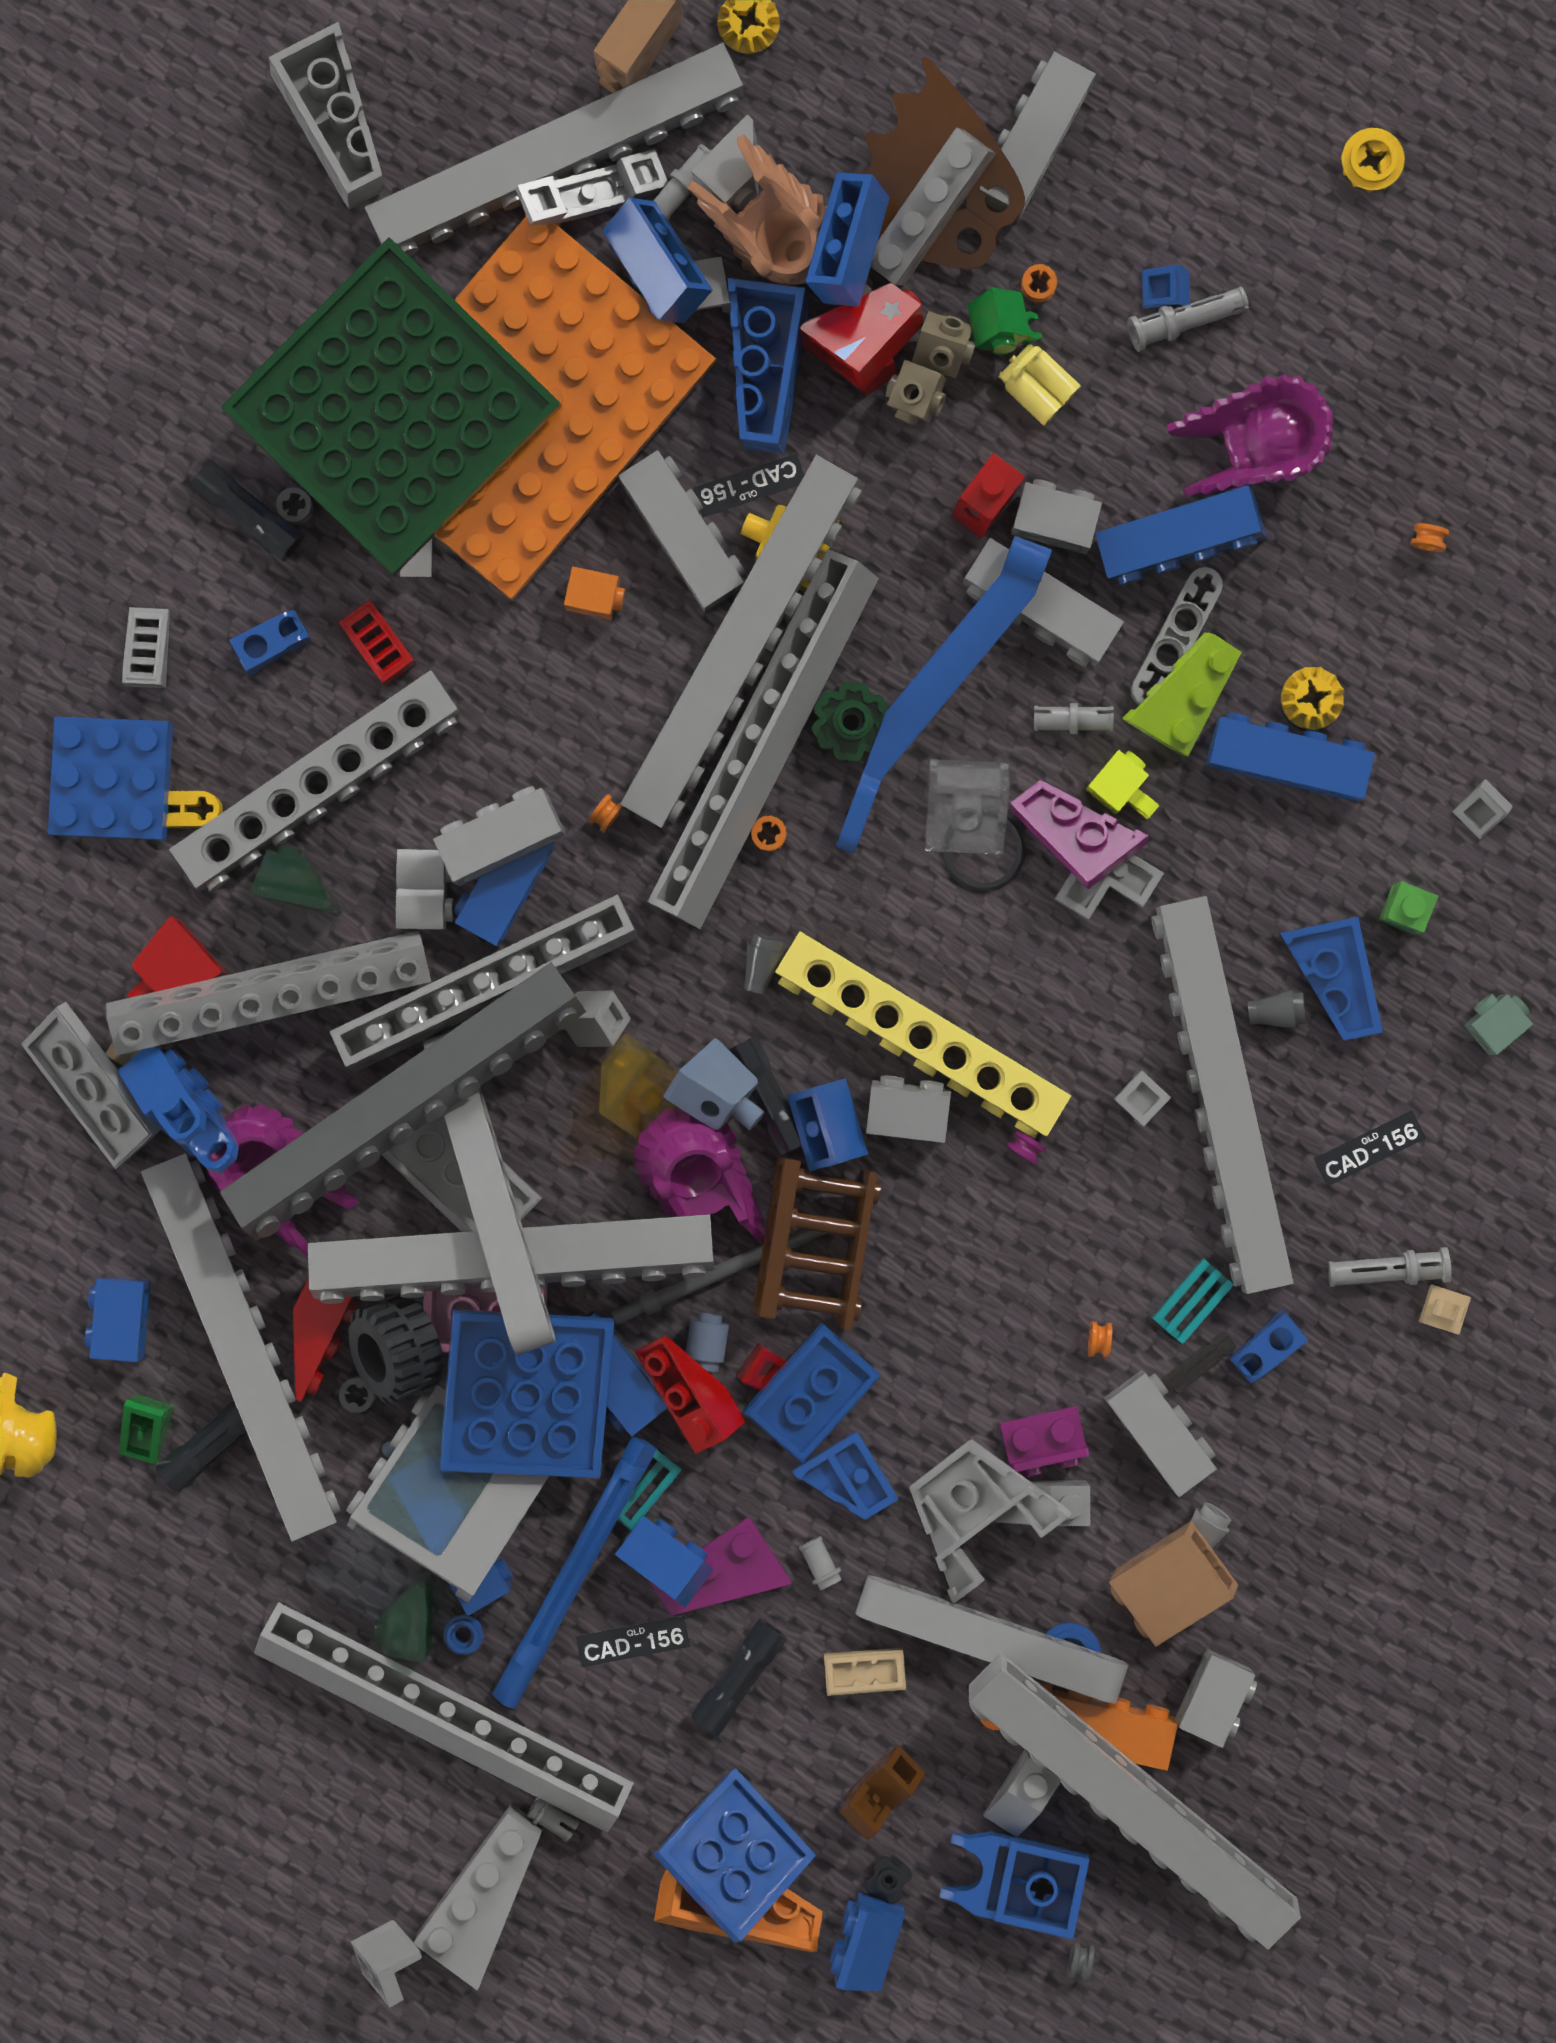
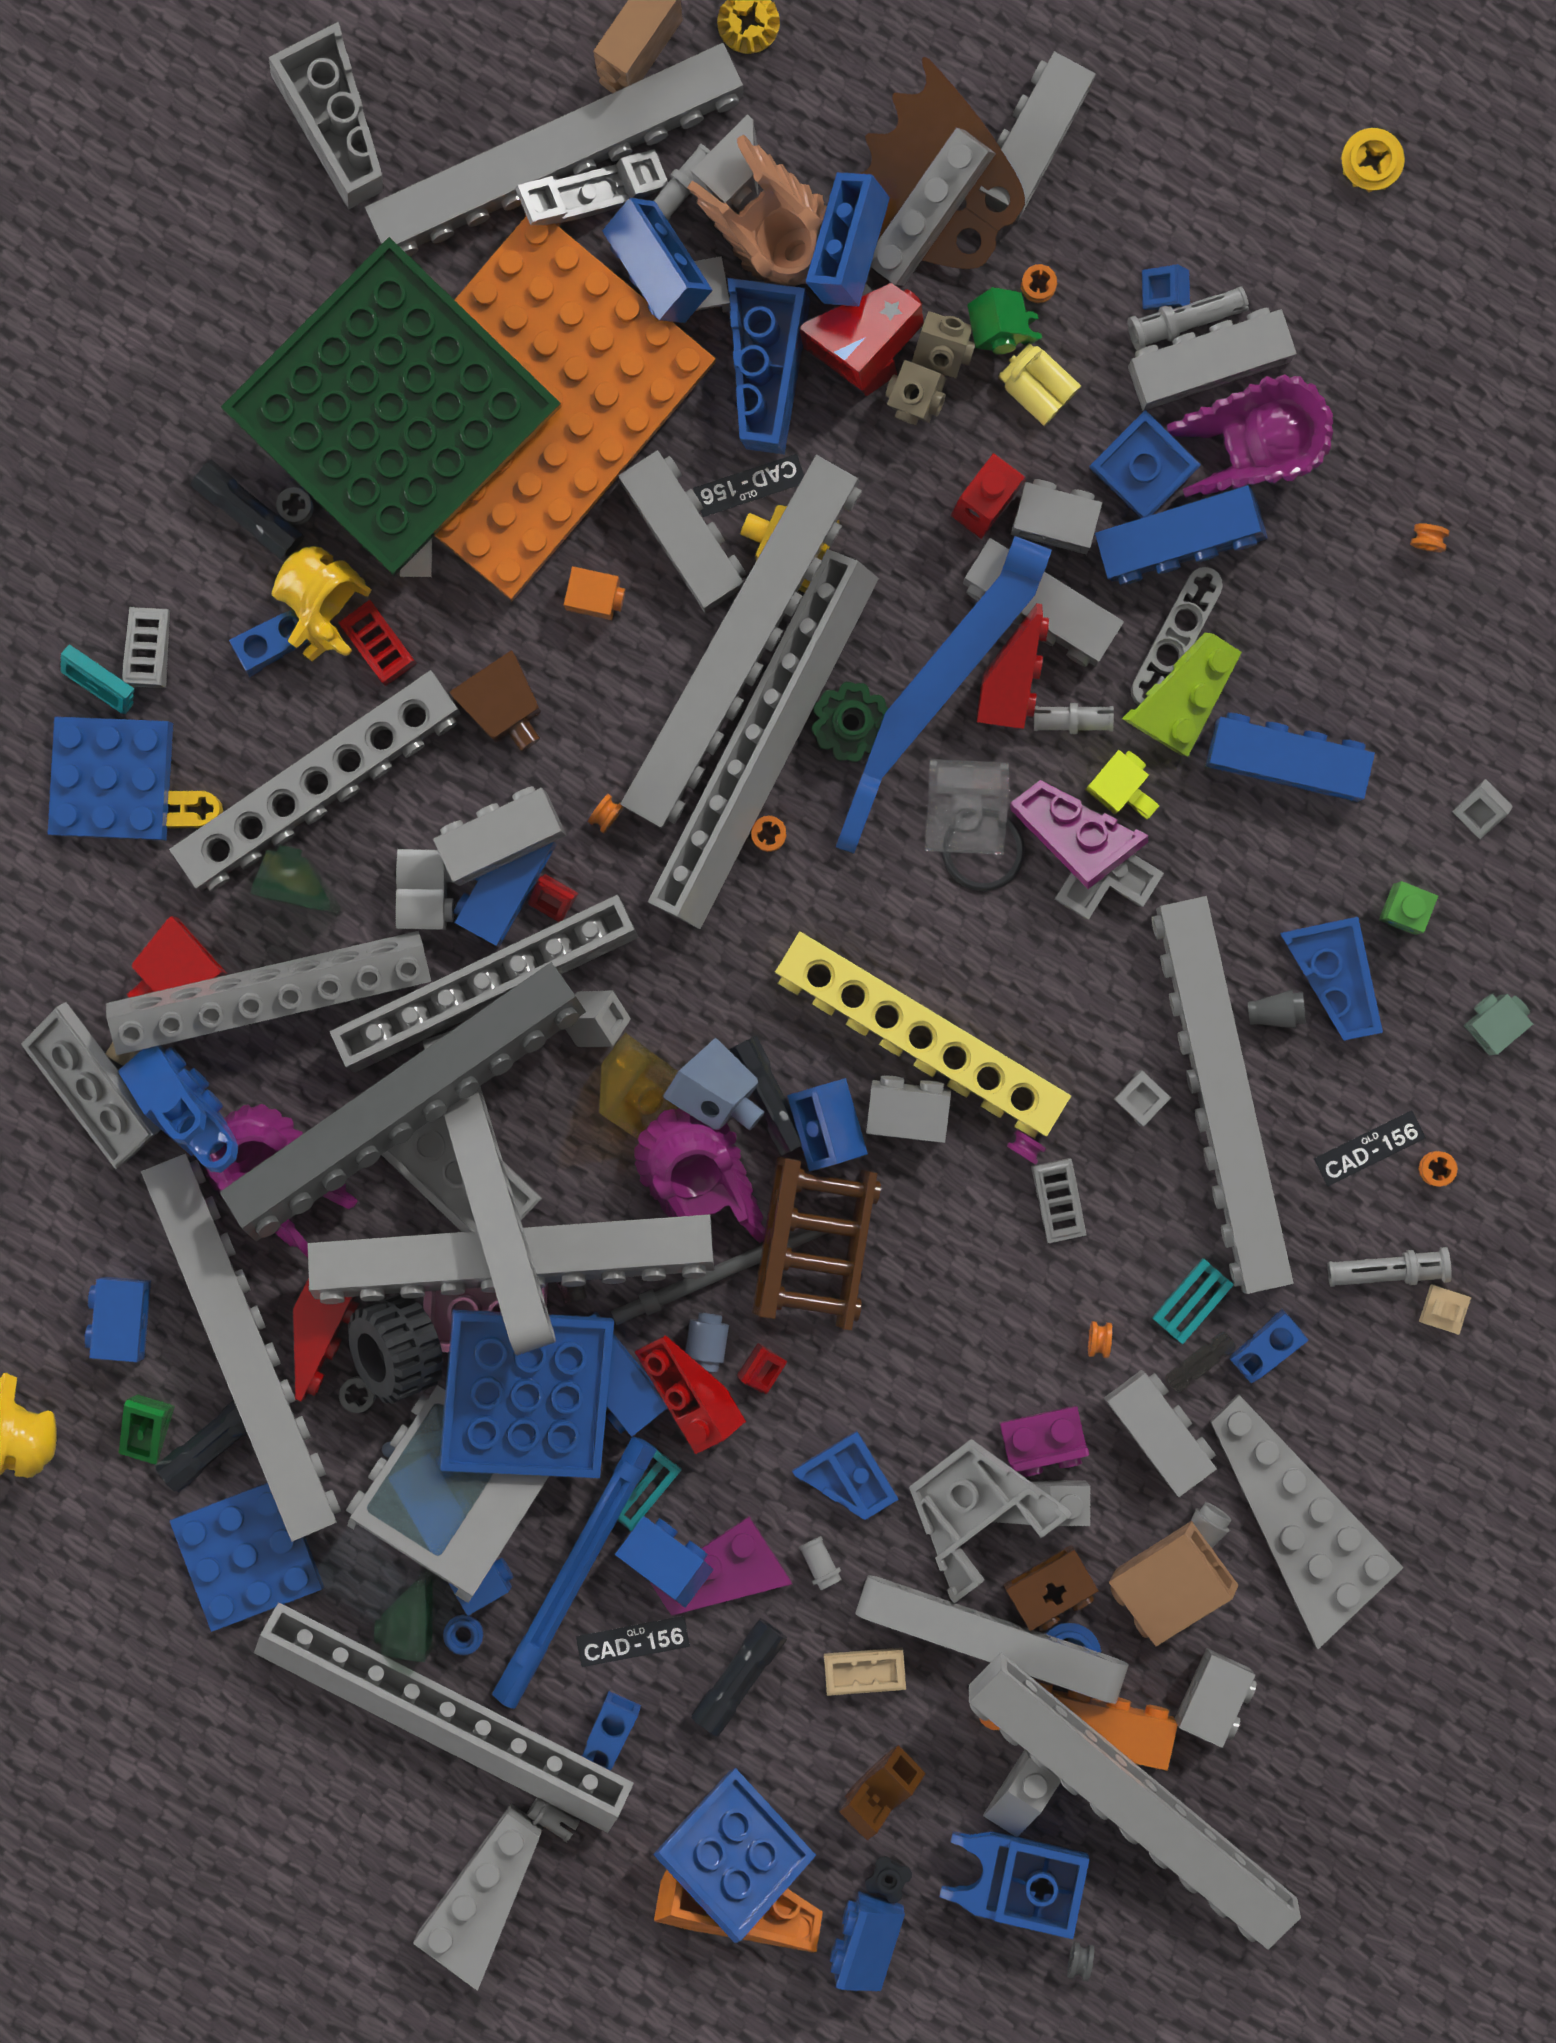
(97, 679): none -> teal tile
(243, 1557): none -> blue plate
(317, 593): none -> yellow piece
(383, 1954): light grey panel -> none
(501, 701): none -> reddish brown torso
(552, 898): none -> red slope
(610, 1730): none -> blue leg
(762, 961): dark grey cone -> none
(811, 1393): blue tile -> none
(1008, 679): none -> red slope
(1052, 1168): none -> light grey slope
(1060, 1569): none -> reddish brown brick
(1144, 466): none -> blue plate
(1212, 358): none -> light grey brick
(1303, 713): yellow gear -> none
(1314, 1539): none -> light grey wing
(1448, 1163): none -> orange bush

